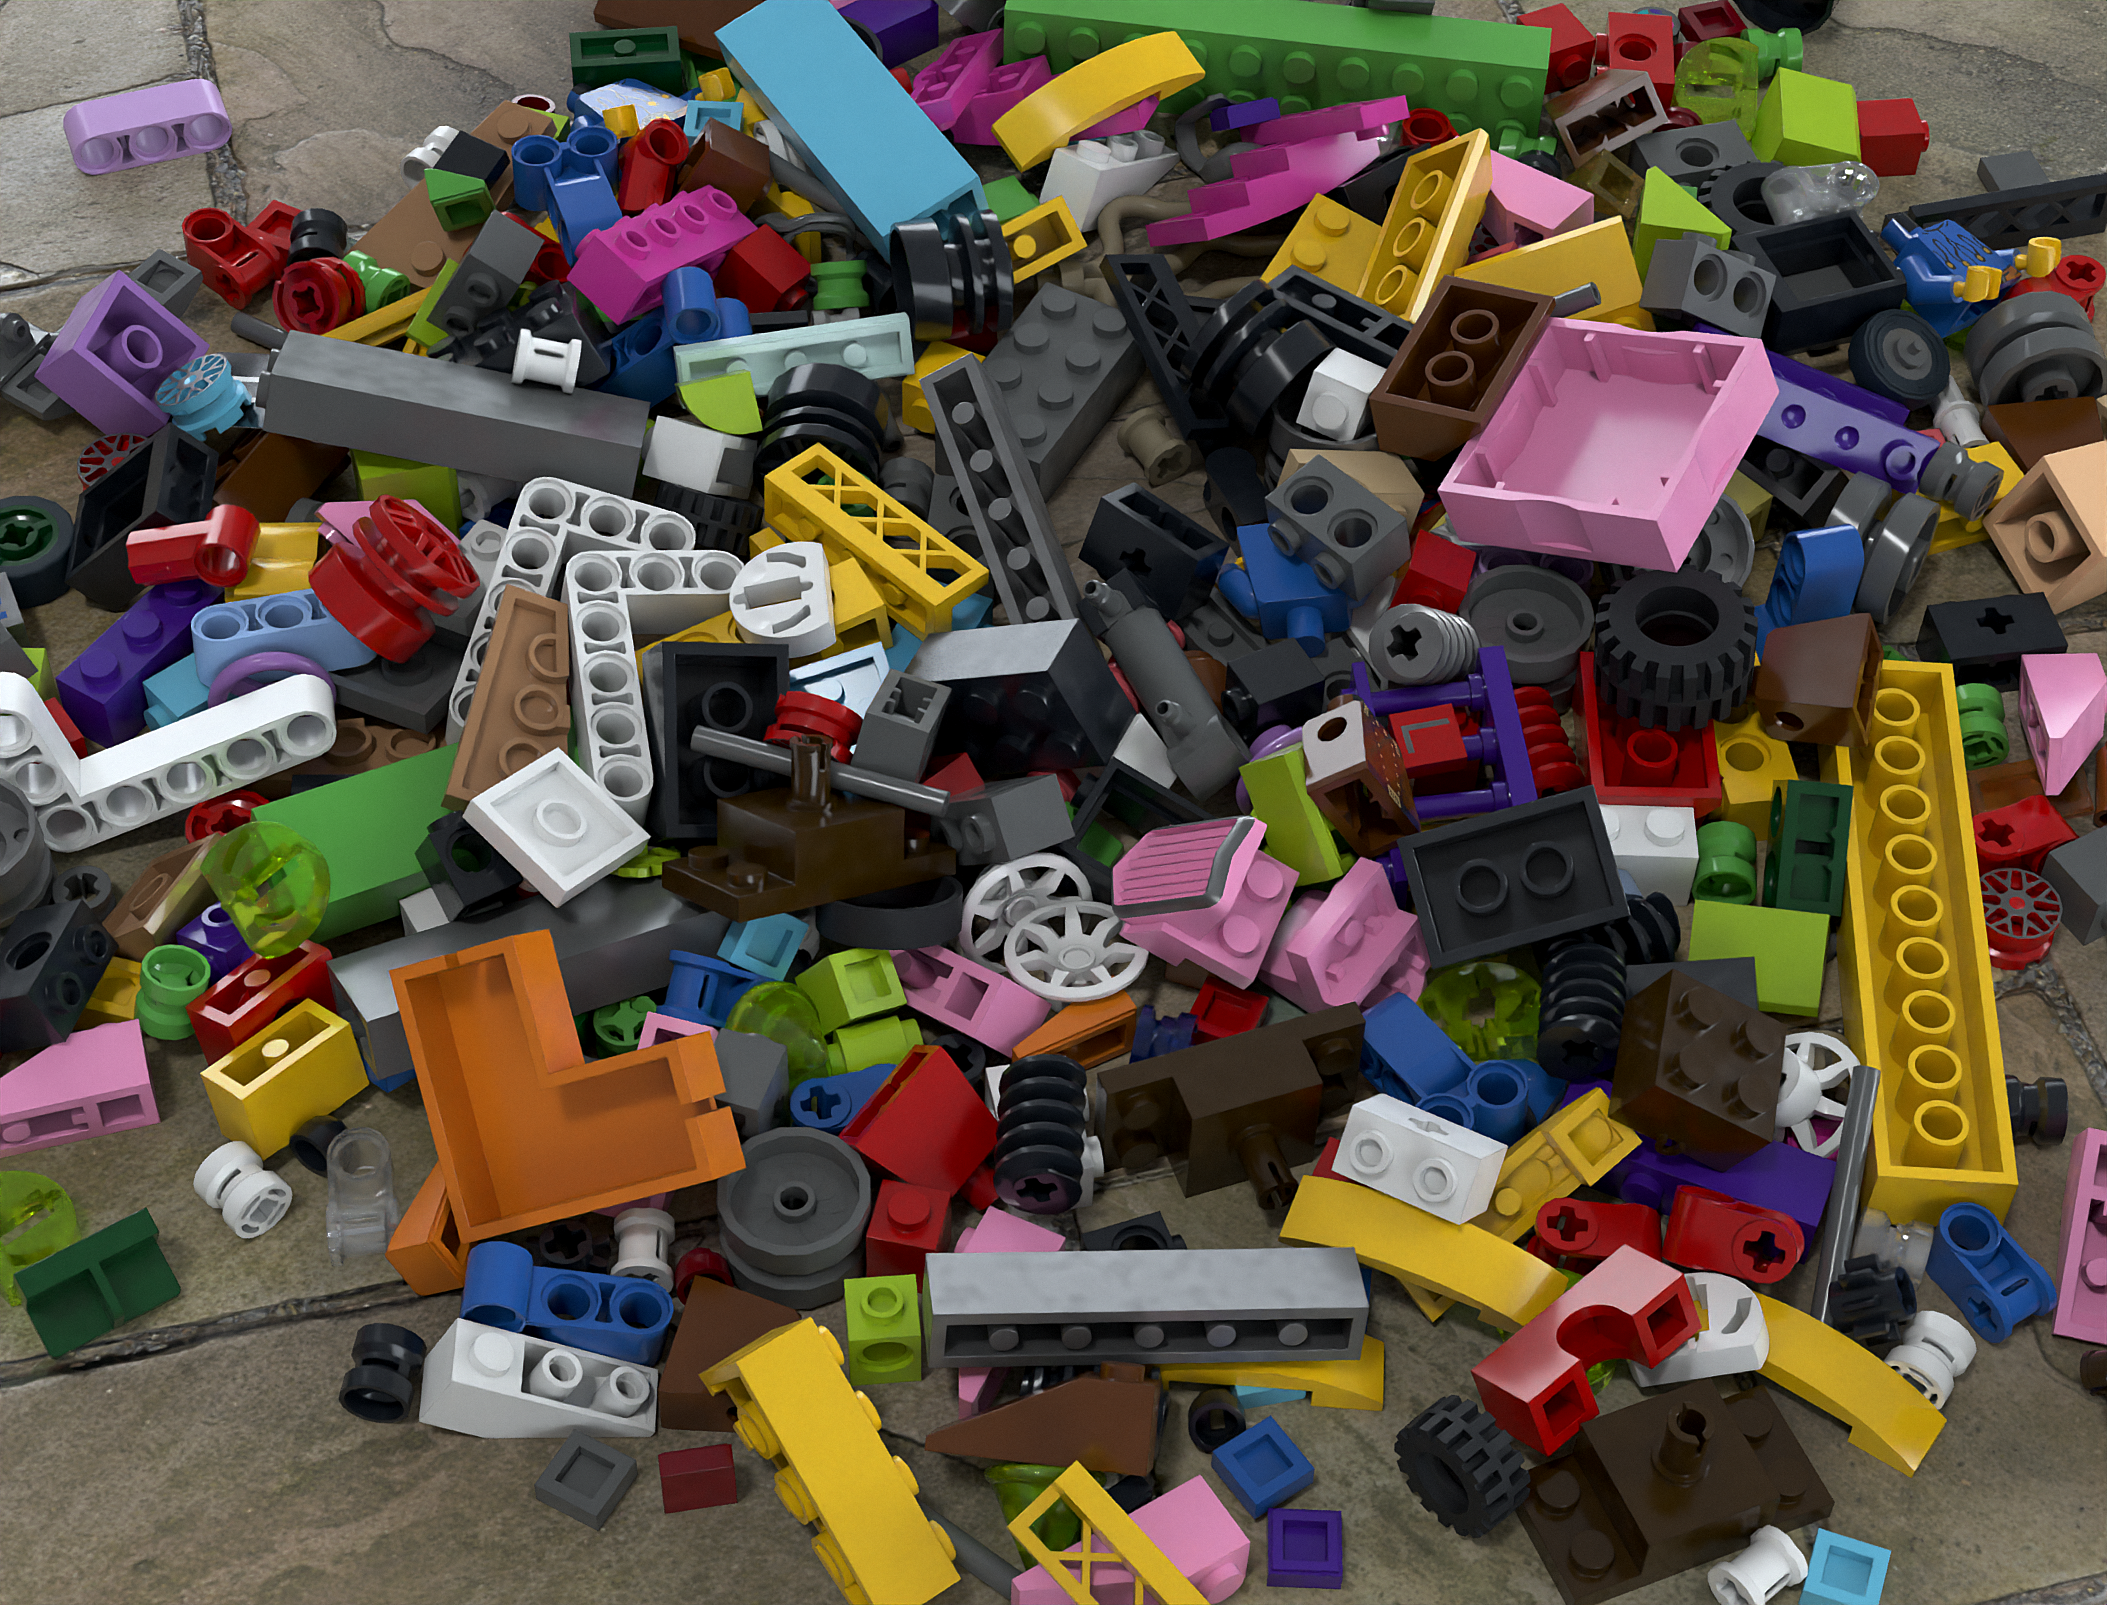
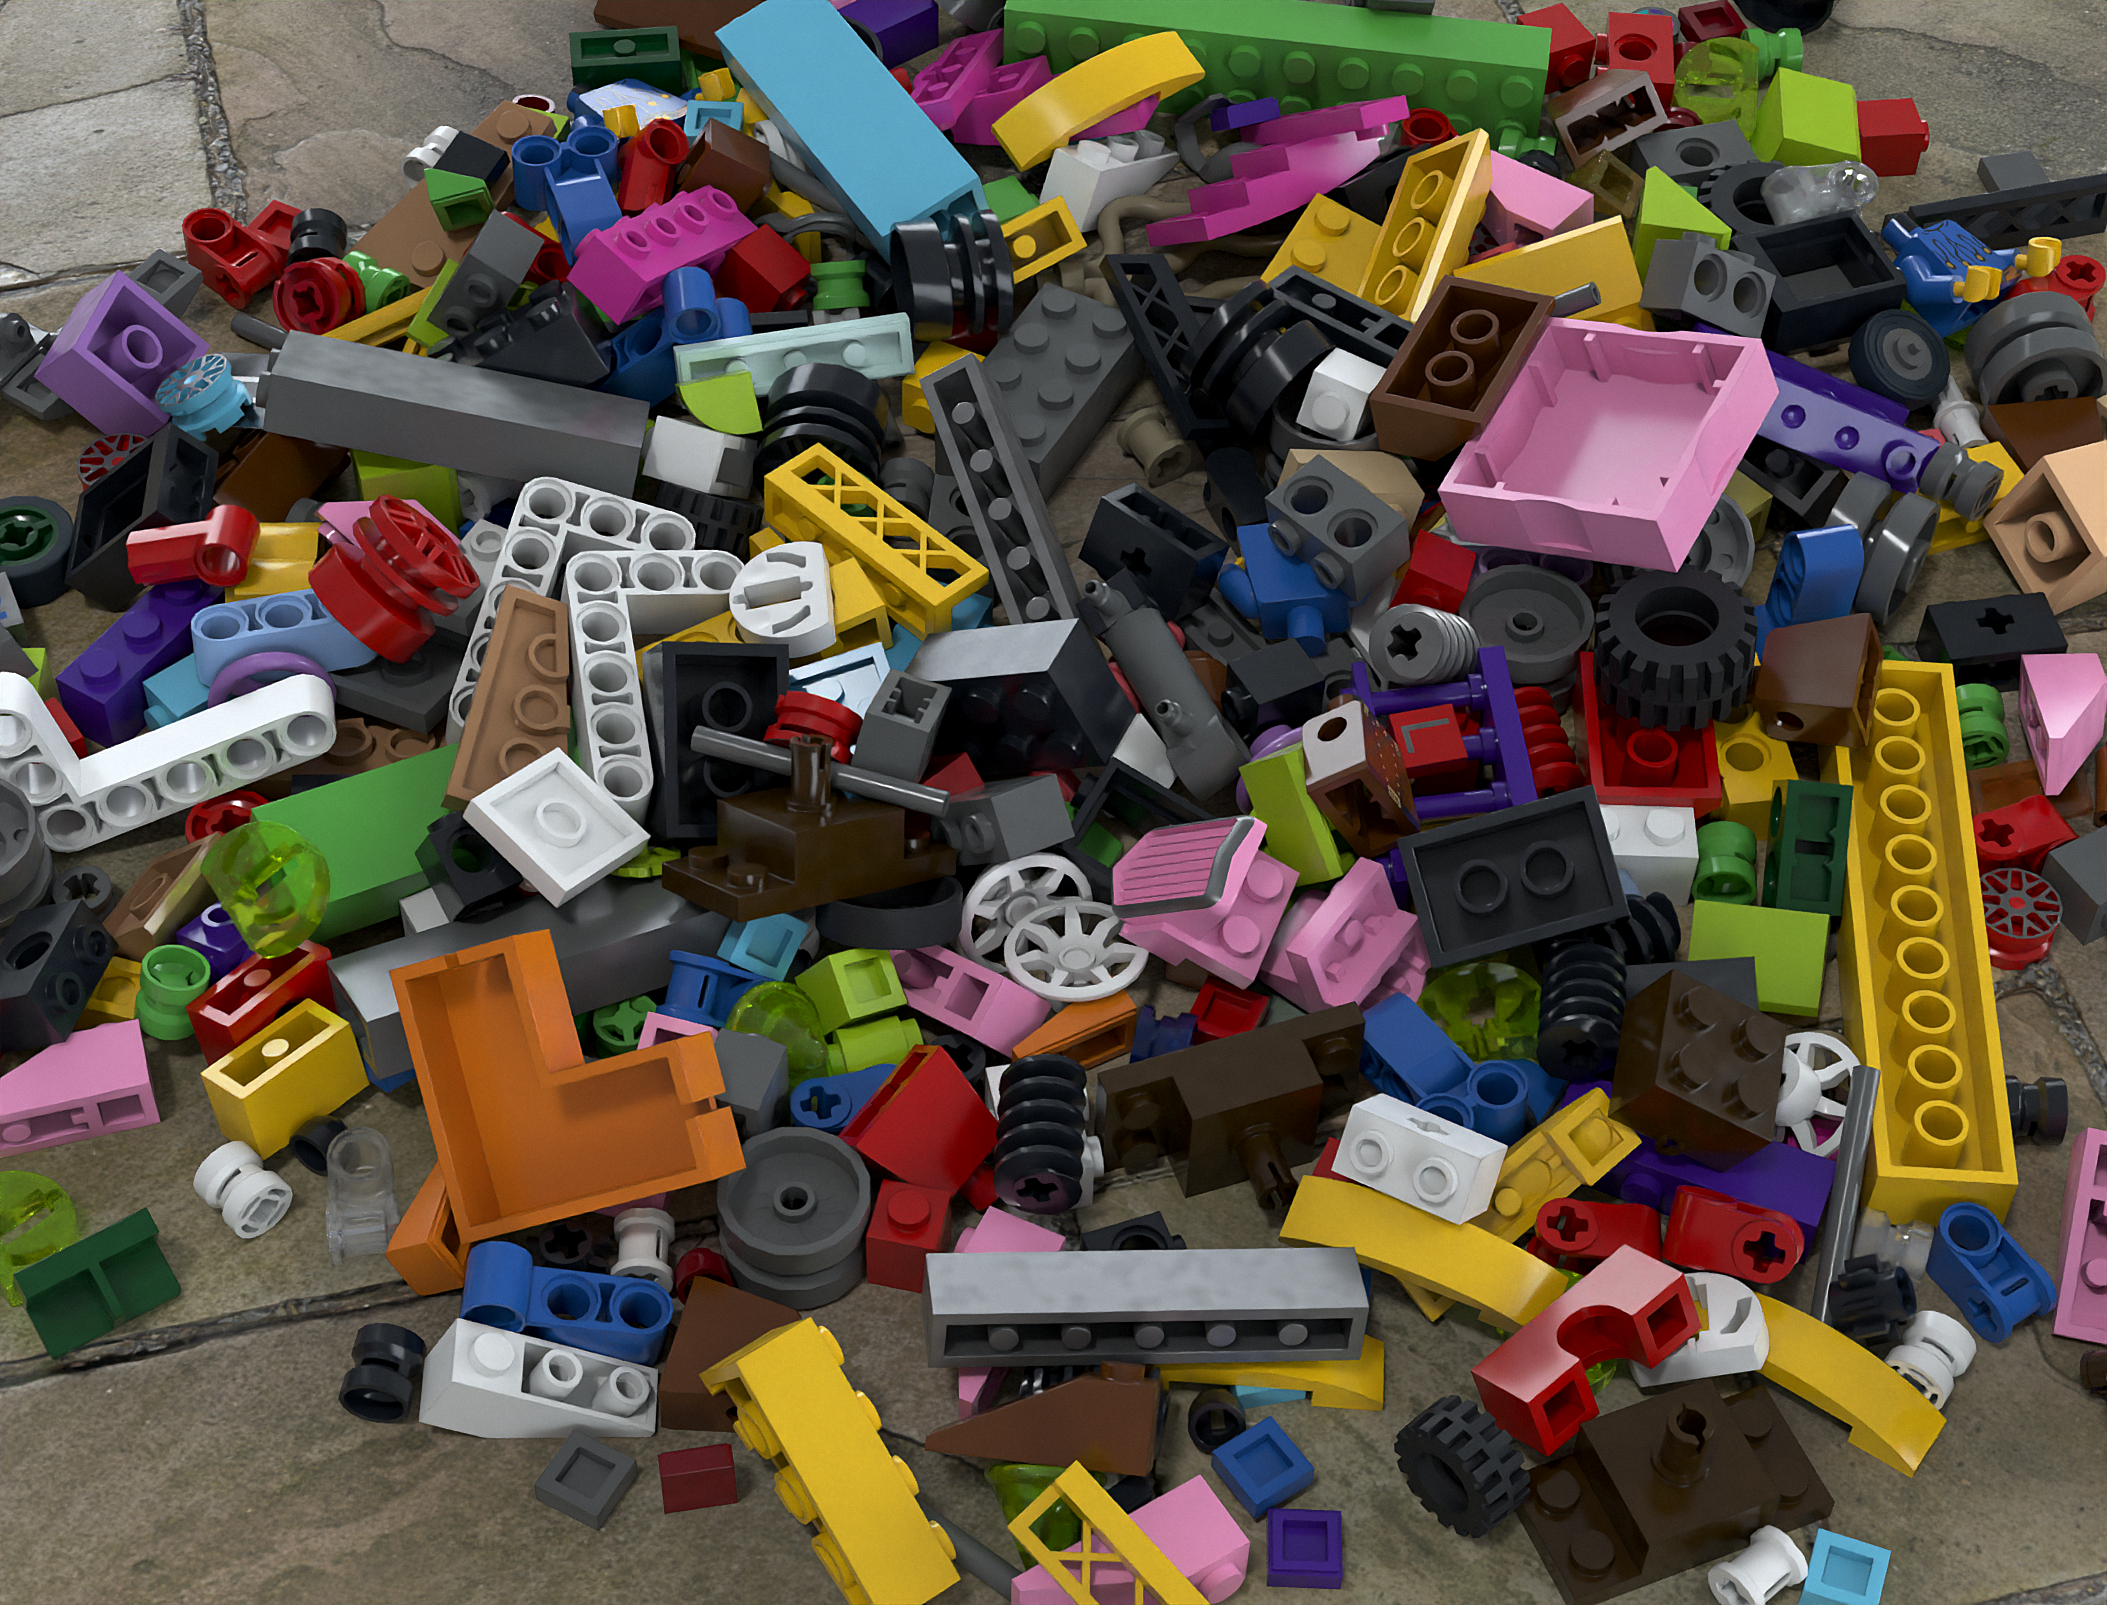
(147, 126): lavender beam -> none
(546, 361): white bush -> none
(882, 1330): lime brick -> none

